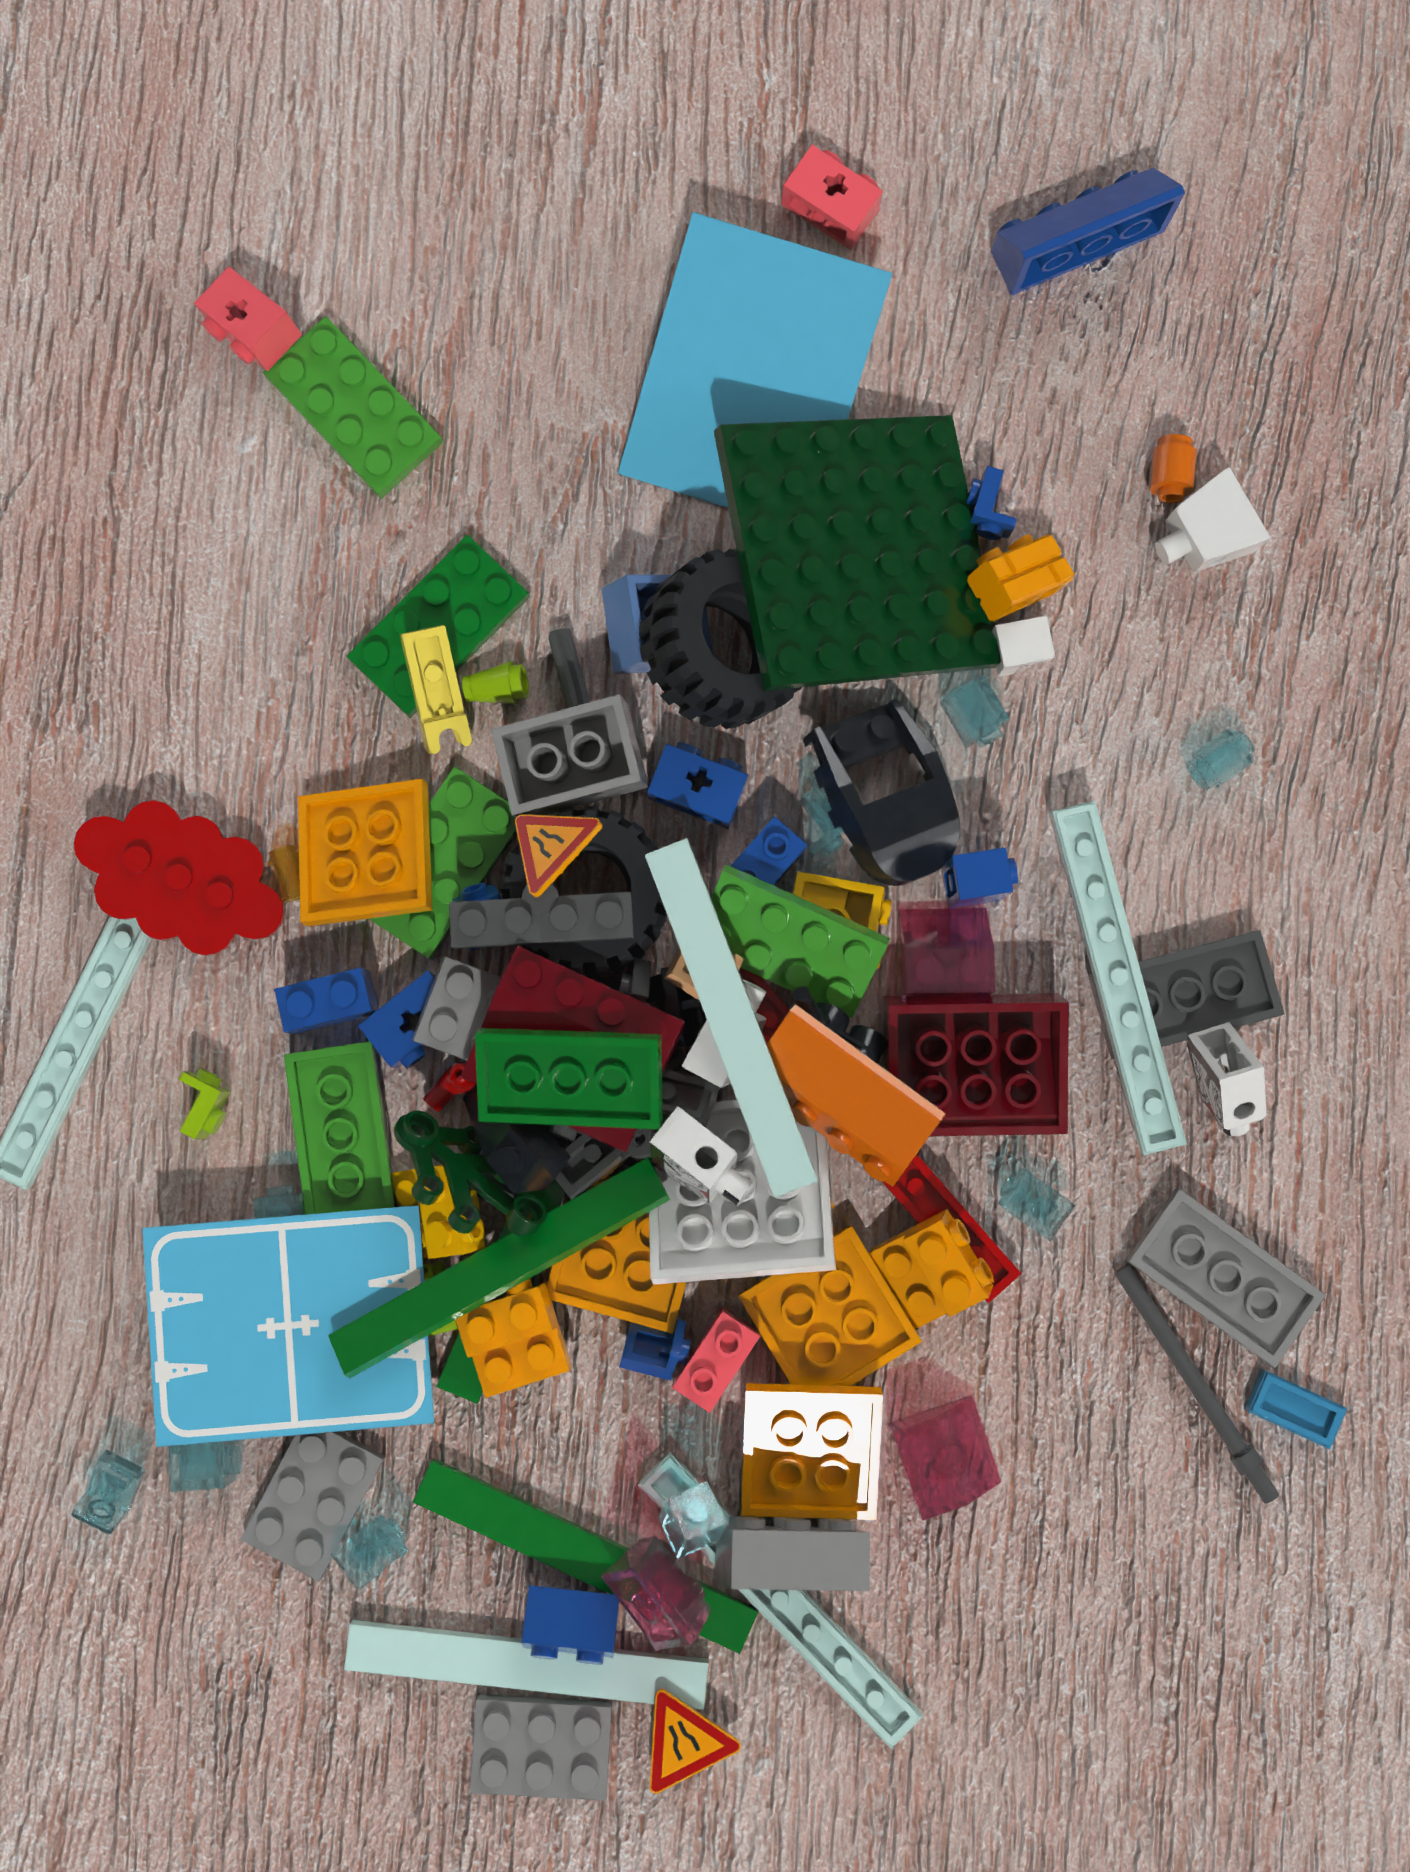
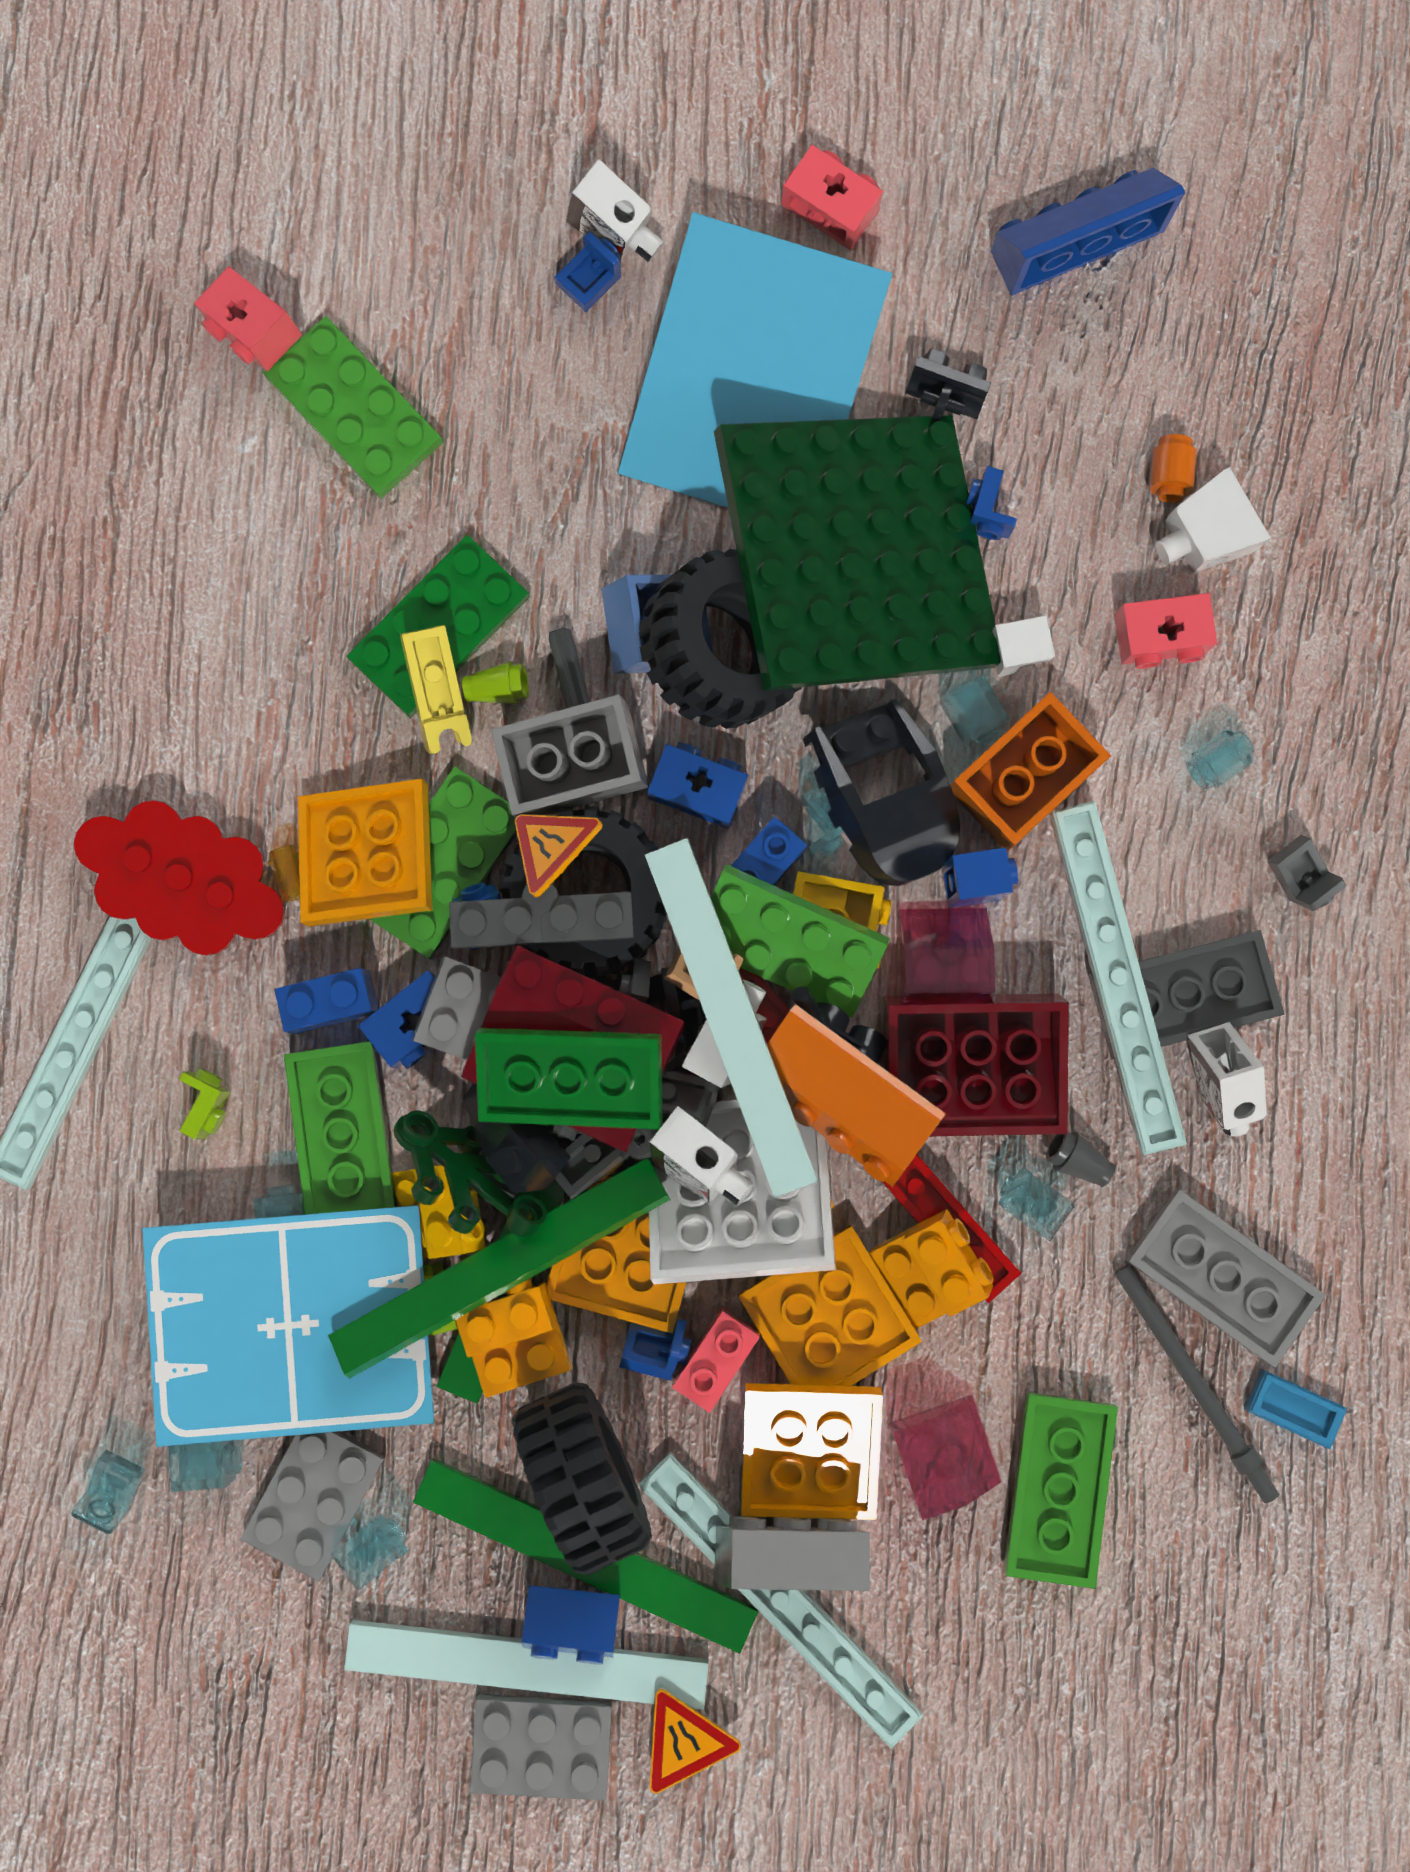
(447, 1086): red arm -> none
(581, 1479): none -> black tyre
(590, 272): none -> blue bracket
(613, 212): none -> white torso
(658, 1594): clear pink slope -> none
(692, 1520): clear light blue brick -> none
(948, 387): none -> black hips
(1019, 576): light orange brick -> none
(1028, 771): none -> orange brick
(1060, 1490): none -> bright green plate
(1079, 1159): none -> dark grey cone
(1185, 616): none -> coral brick
(1305, 874): none -> dark grey bracket

